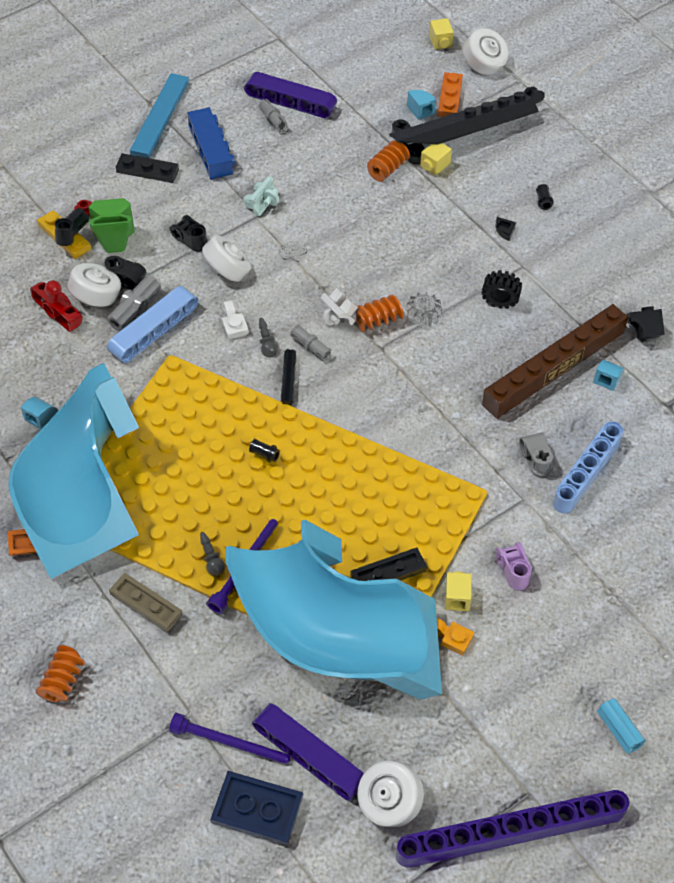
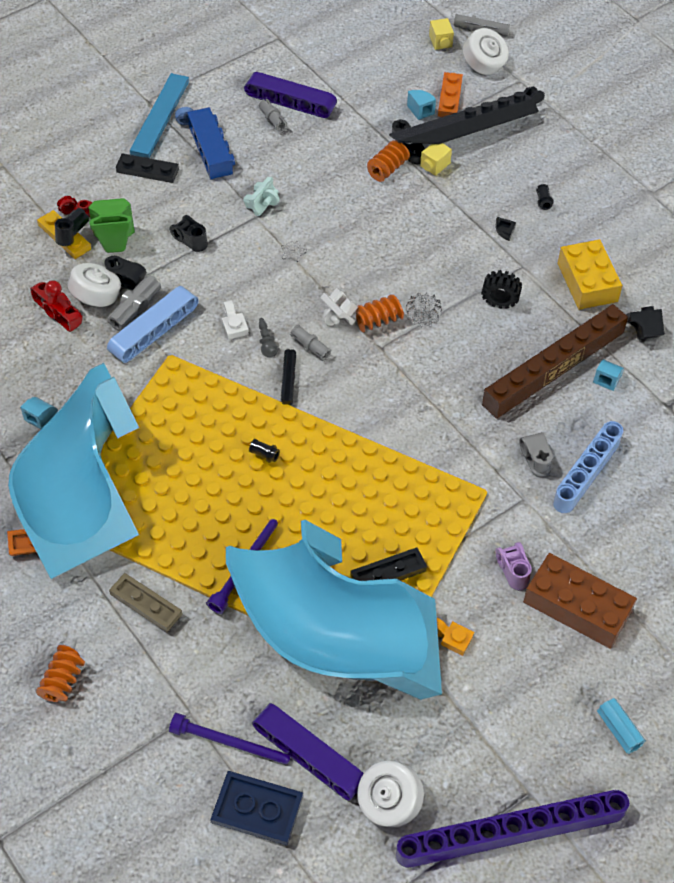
(66, 204): none -> red plate
(181, 115): none -> medium blue tile
(215, 565): dark grey bar -> none
(226, 258): white wheel -> none
(458, 591): light yellow brick -> none
(460, 21): none -> light grey pin
(579, 600): none -> dark orange brick
(589, 274): none -> yellow brick

